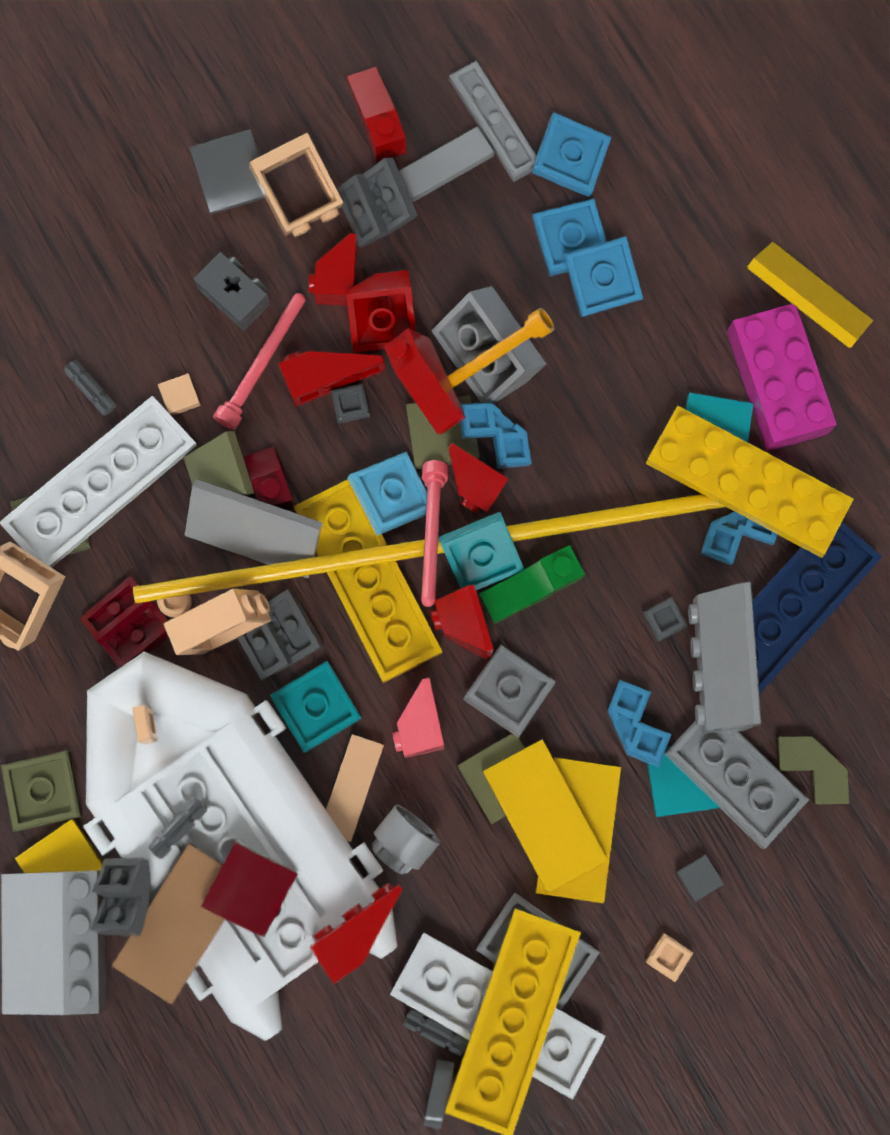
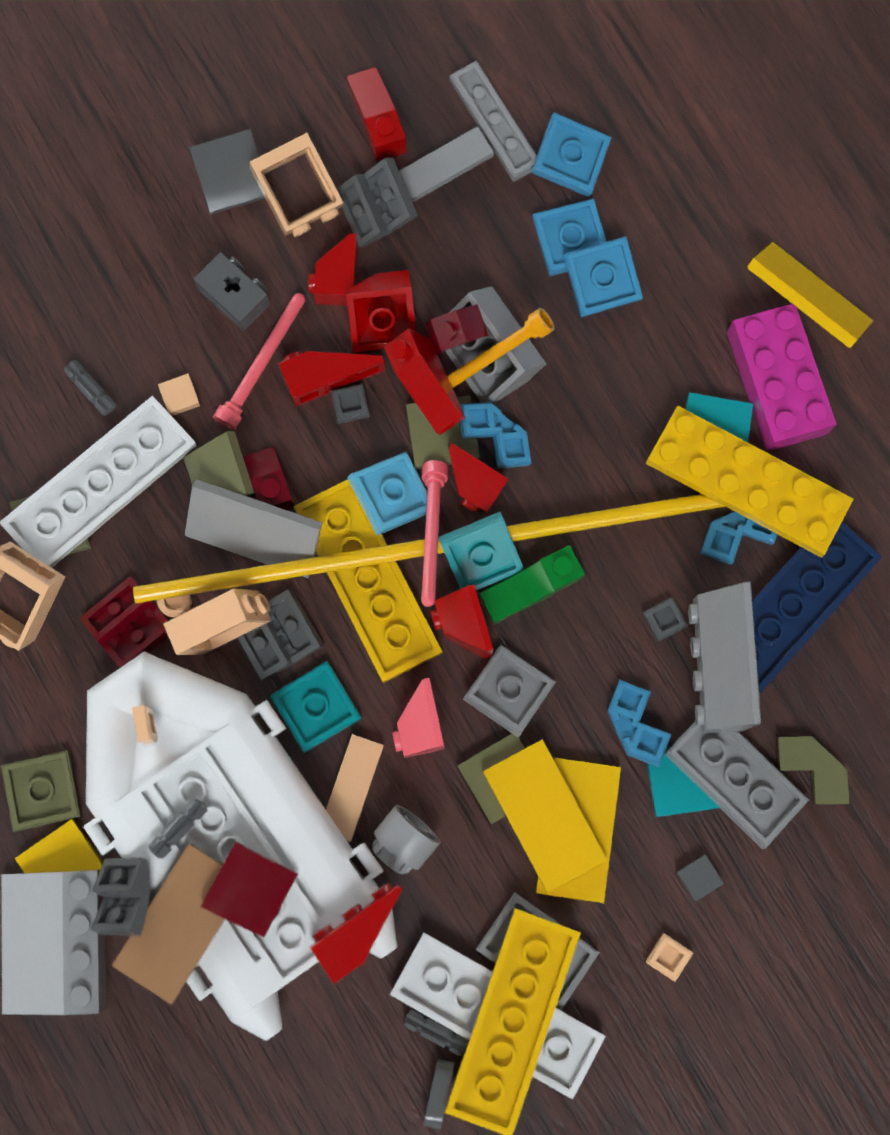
(456, 328): none -> dark red slope

